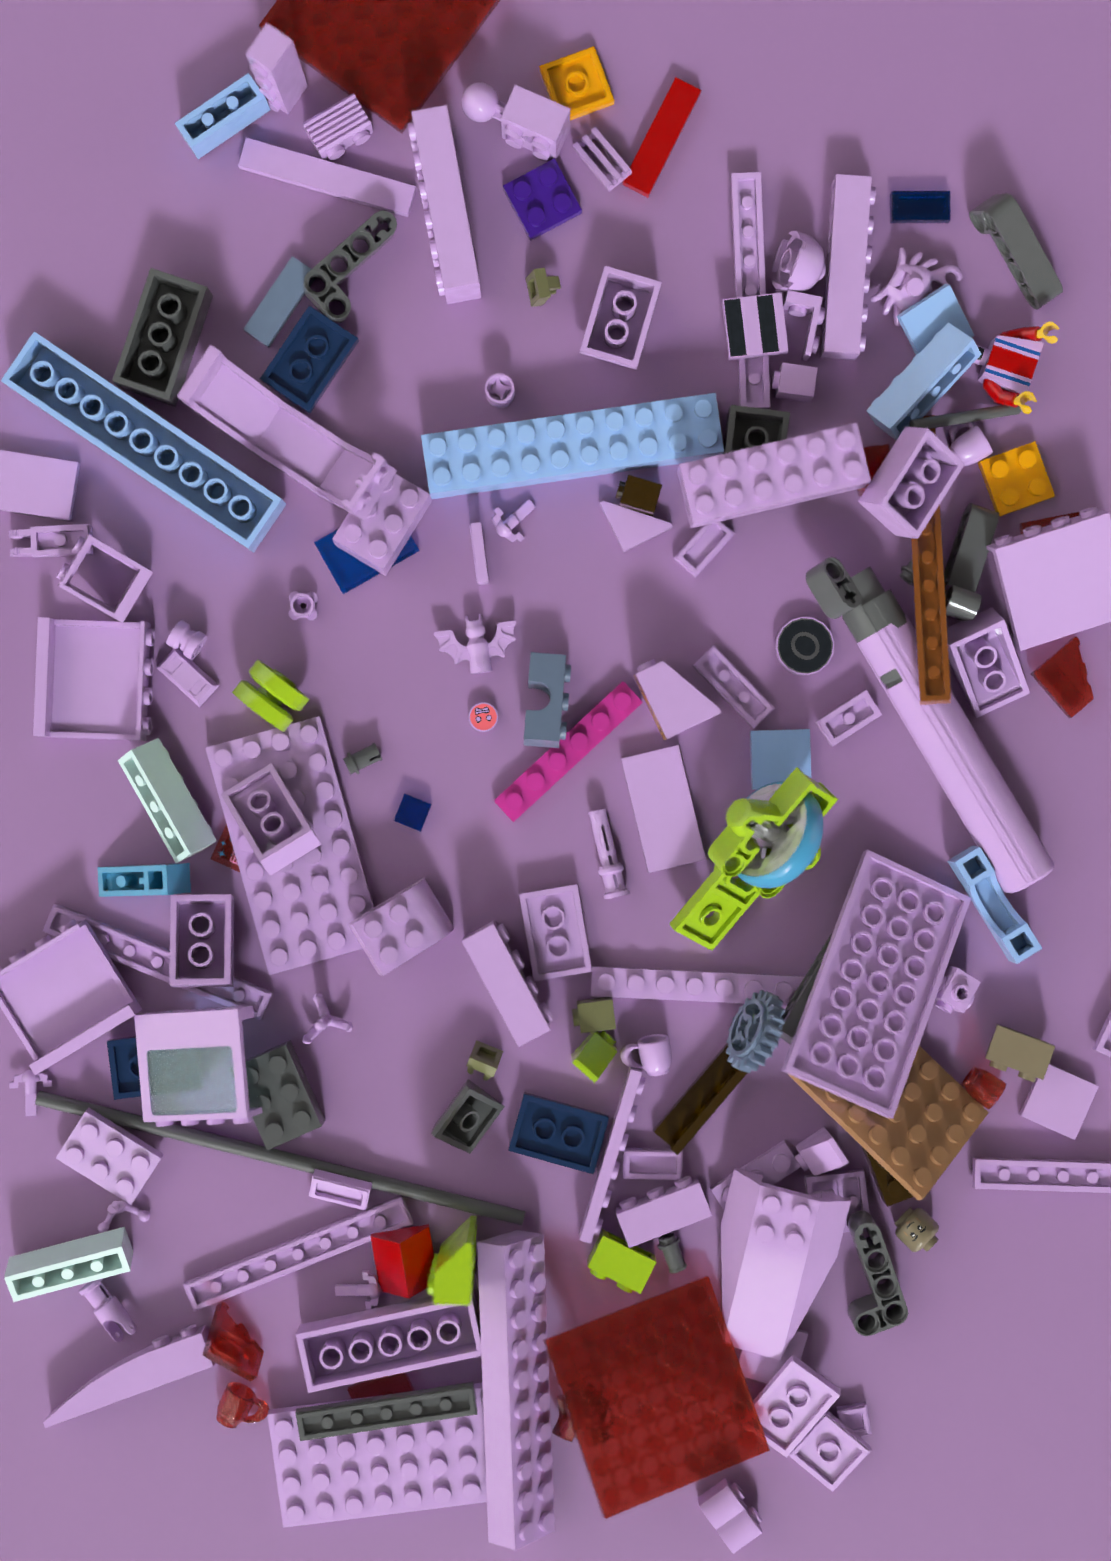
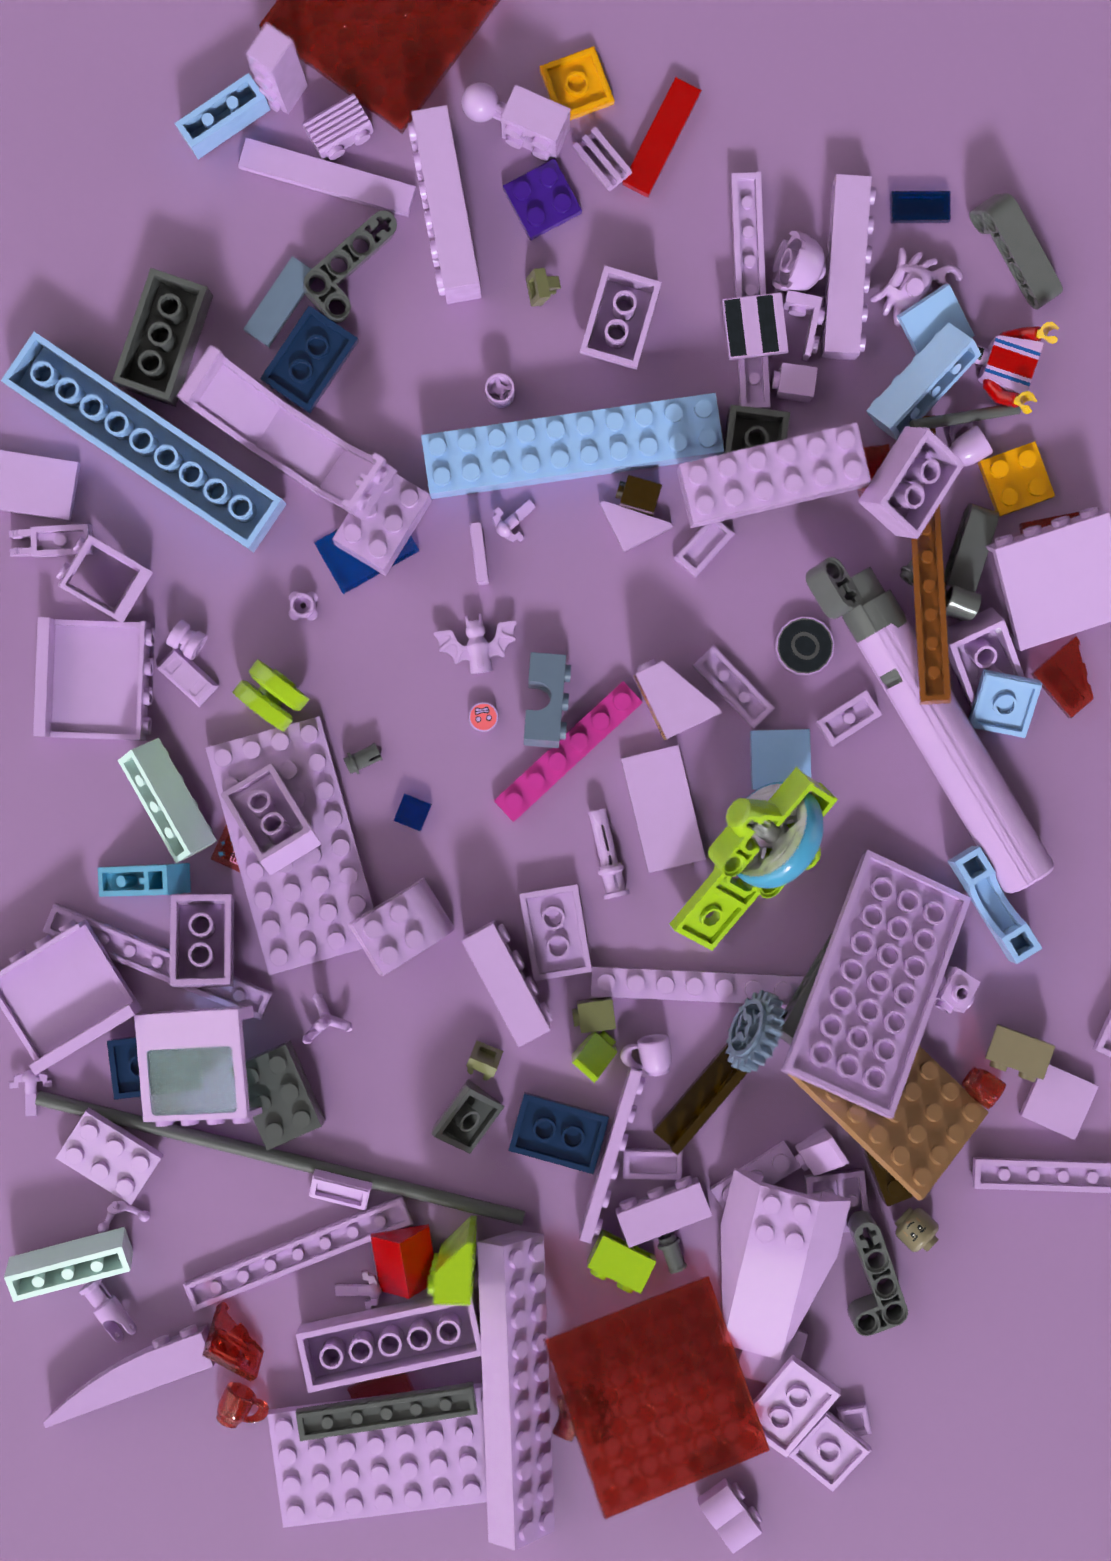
(1004, 703): none -> light blue tile

